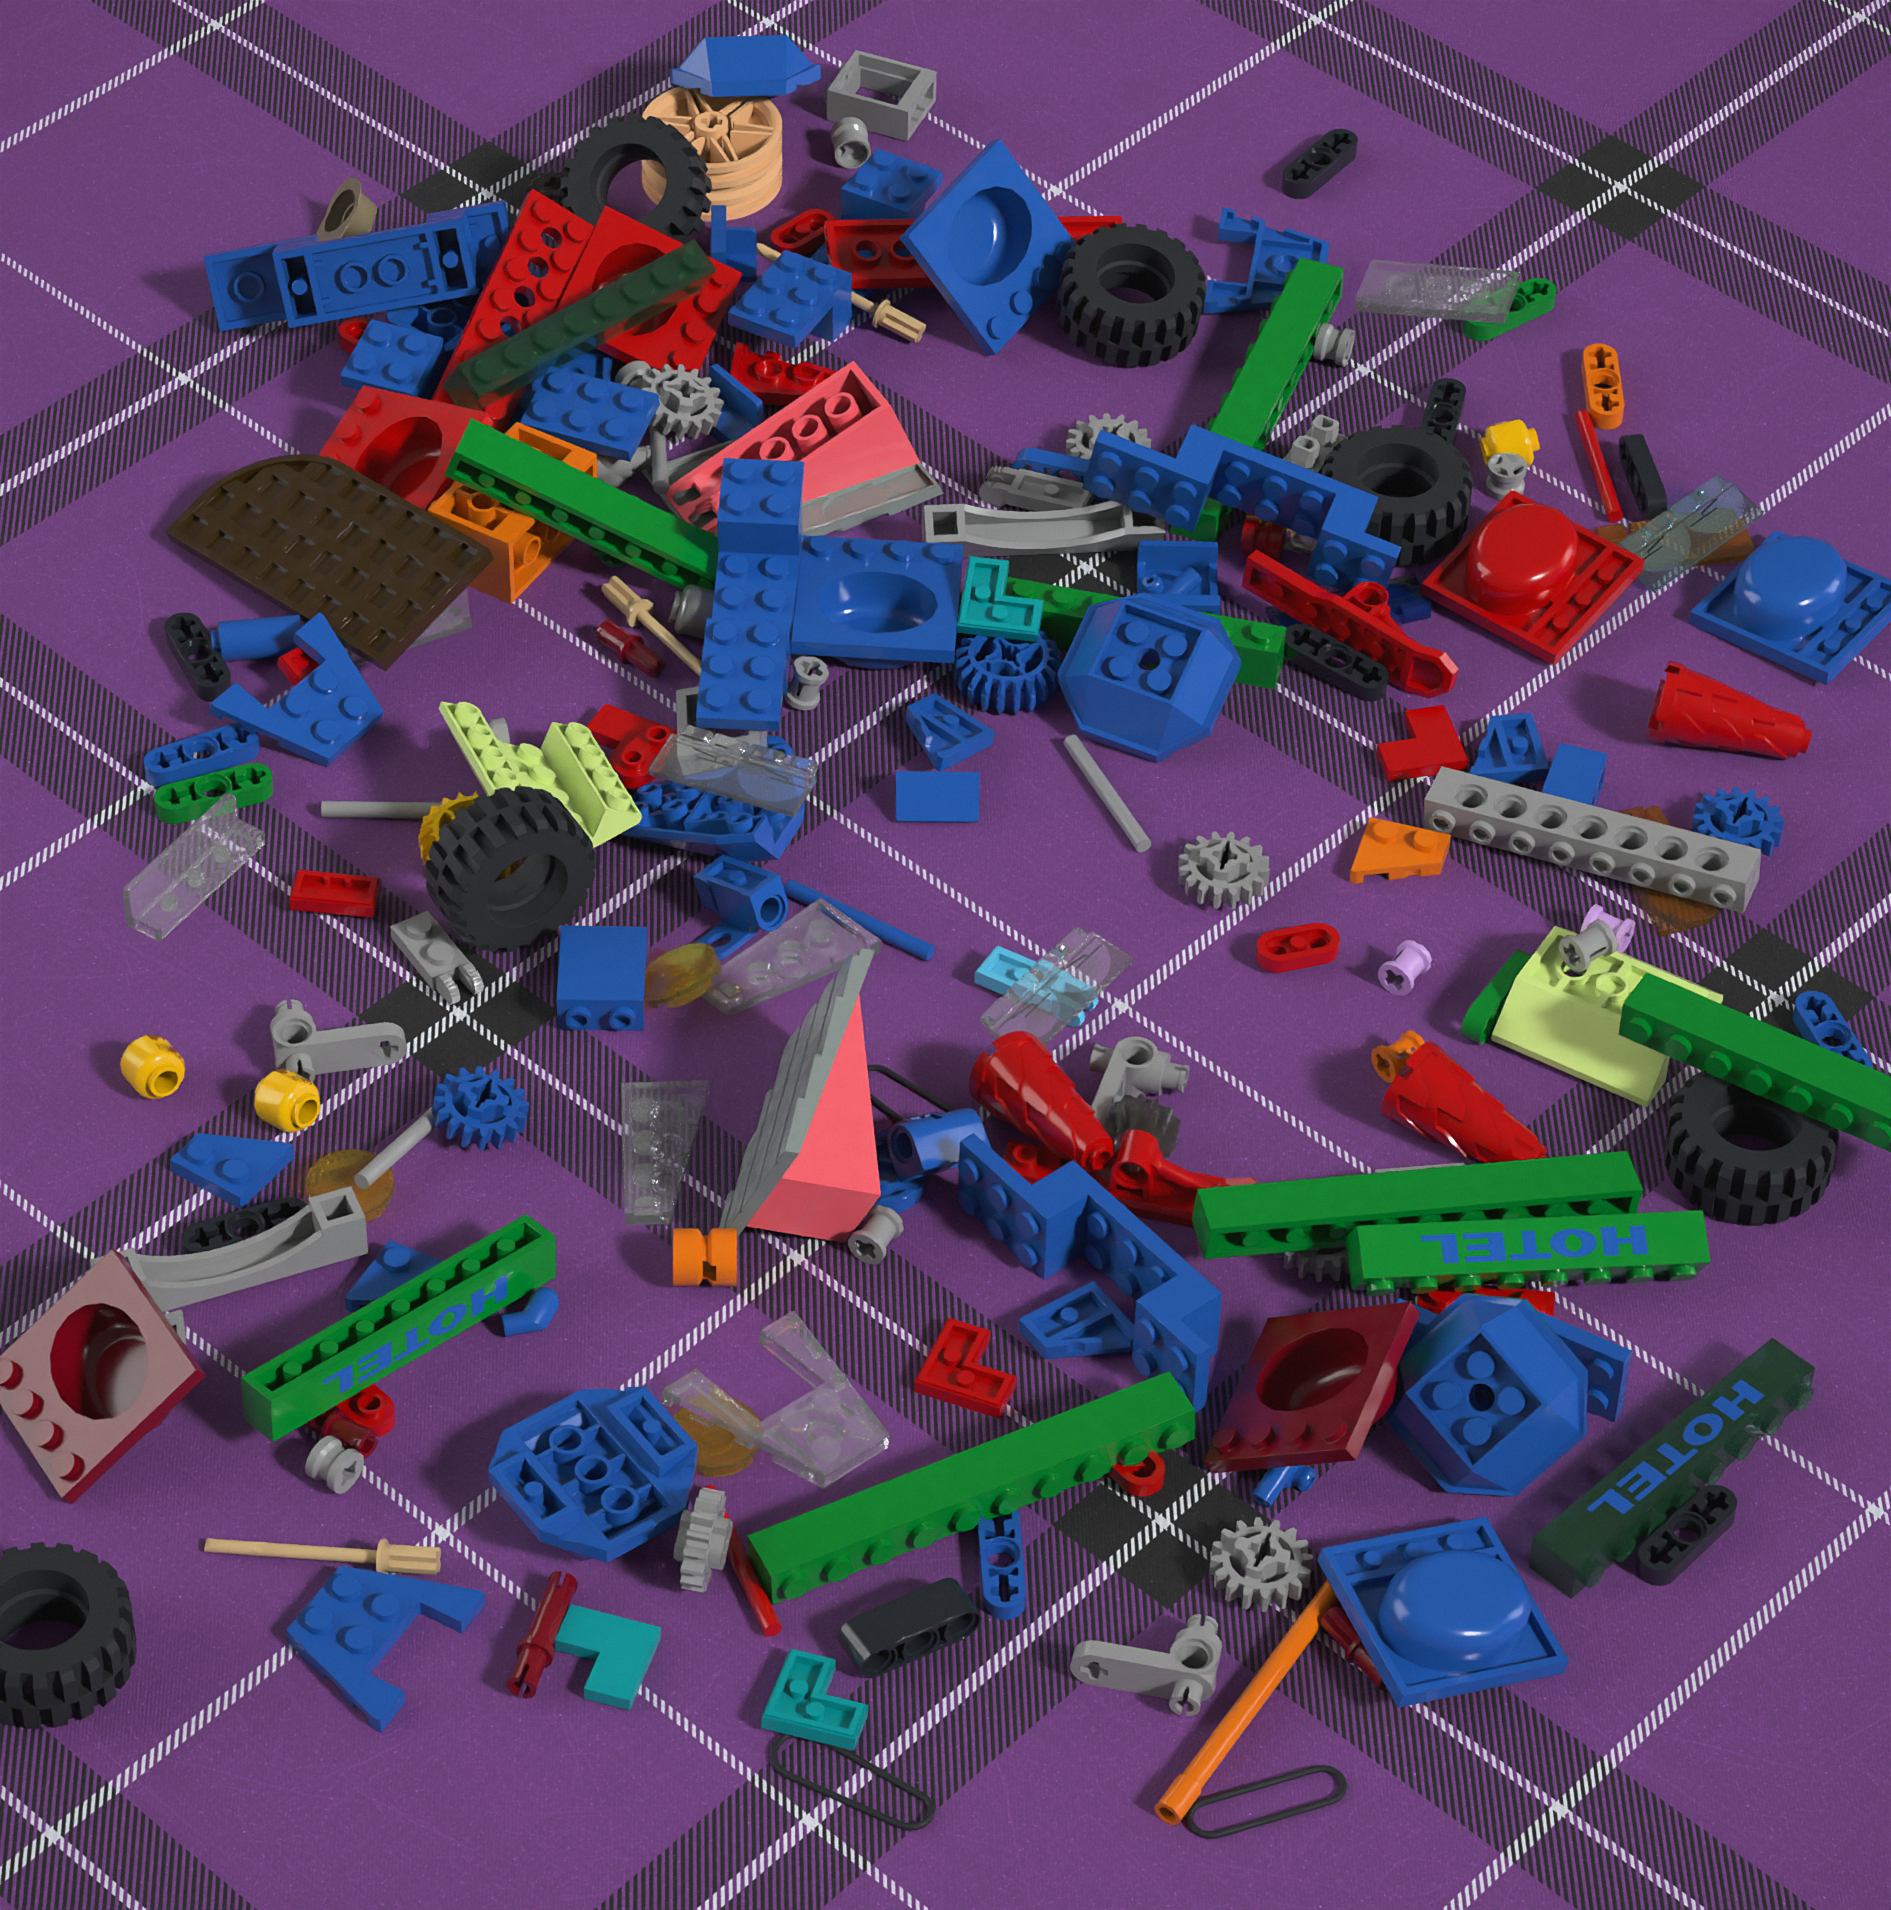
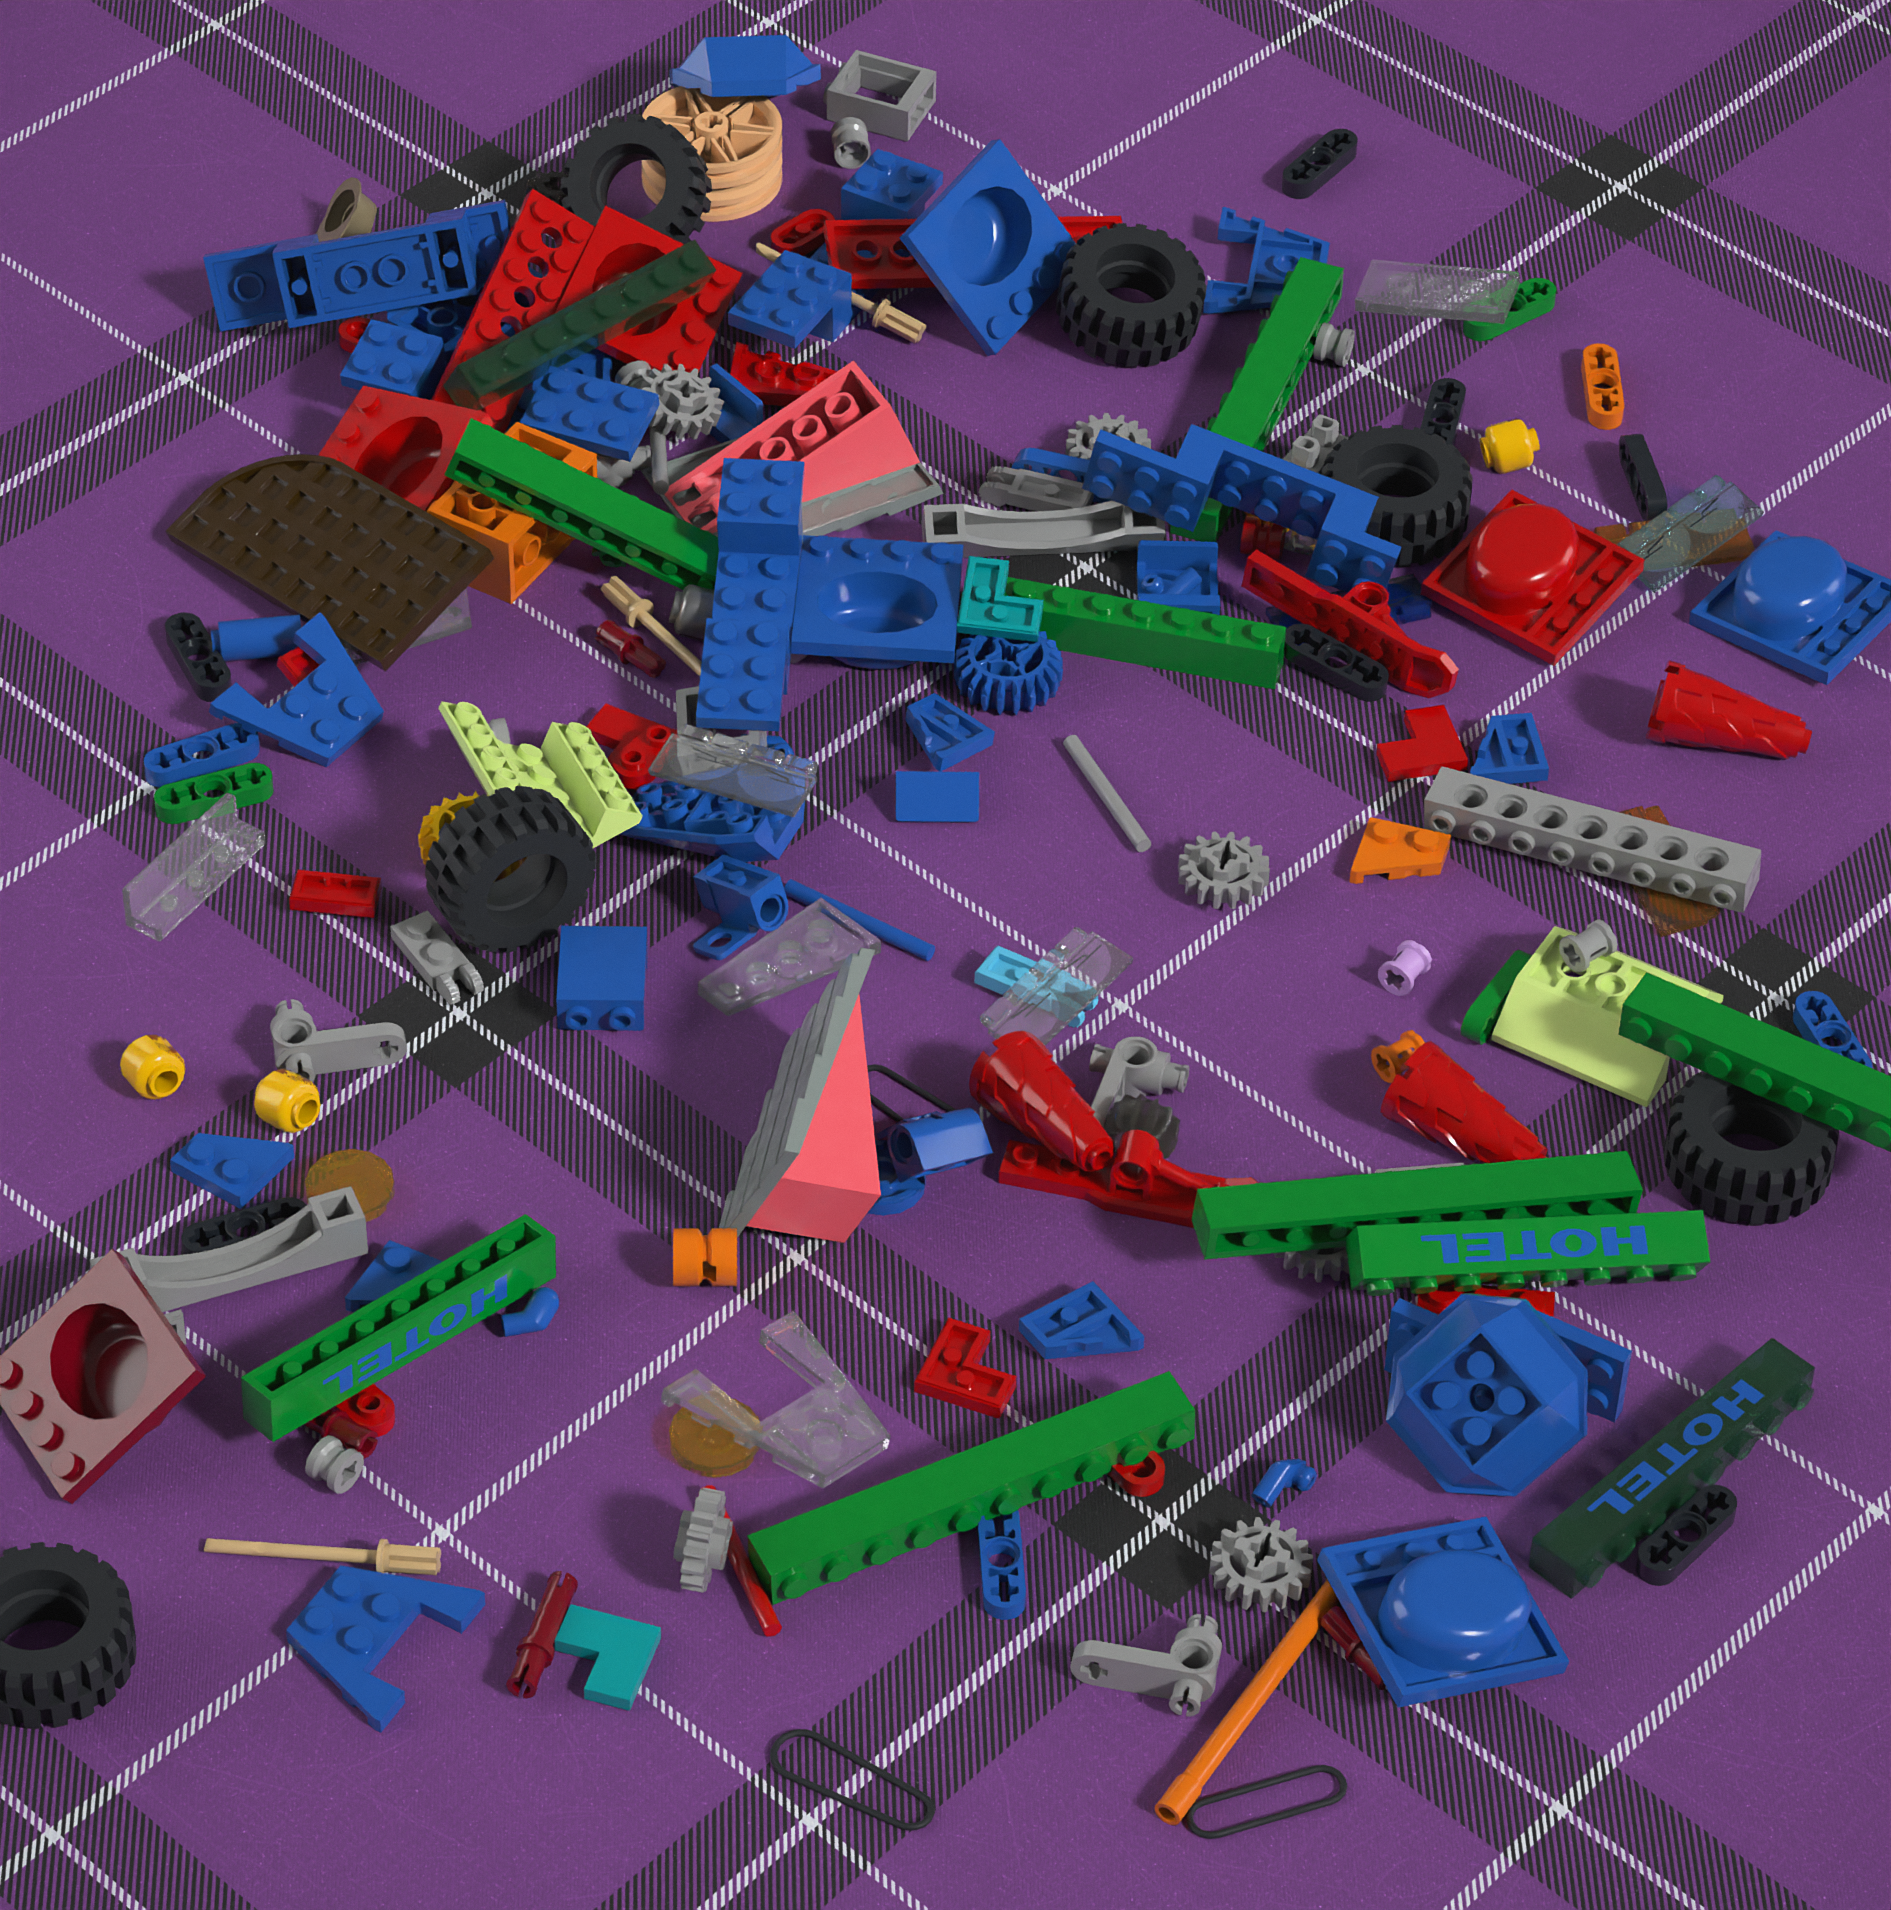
(368, 809): light grey bar -> none
(395, 1150): light grey bar -> none
(480, 1108): blue gear -> none
(597, 1471): blue piece -> none
(657, 1143): clear wing -> none
(681, 975): clear yellow tile -> none
(733, 244): blue panel -> none
(805, 1710): teal tile -> none
(806, 683): light grey bush -> none
(877, 1232): light grey bush -> none
(909, 1628): black beam -> none
(1077, 1217): blue bracket -> none
(1140, 708): blue piece -> none
(1297, 947): red plate -> none
(1313, 1388): dark red piece -> none
(1505, 474): light grey wheel -> none
(1576, 774): blue panel -> none
(1598, 466): red bar -> none
(1622, 929): lavender bush -> none
(1739, 819): blue gear -> none

